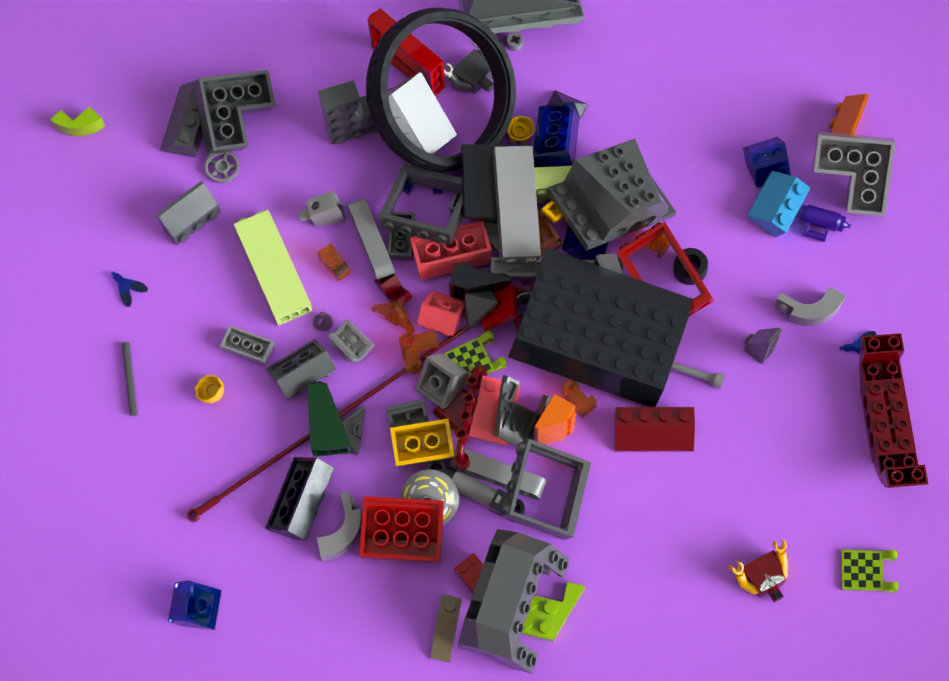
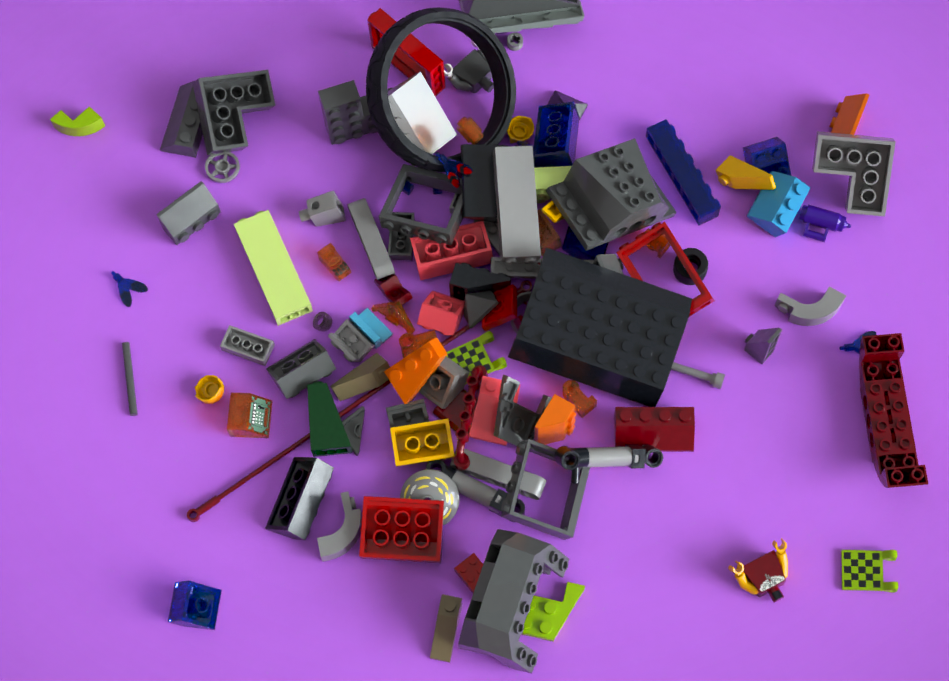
(249, 416): none -> clear orange slope
(362, 378): none -> dark tan slope
(371, 327): none -> medium azure panel
(414, 370): none -> orange wedge
(451, 167): none -> piece
(469, 130): none -> clear orange brick
(631, 455): none -> black piece
(683, 172): none -> clear blue brick
(742, 175): none -> yellow slope

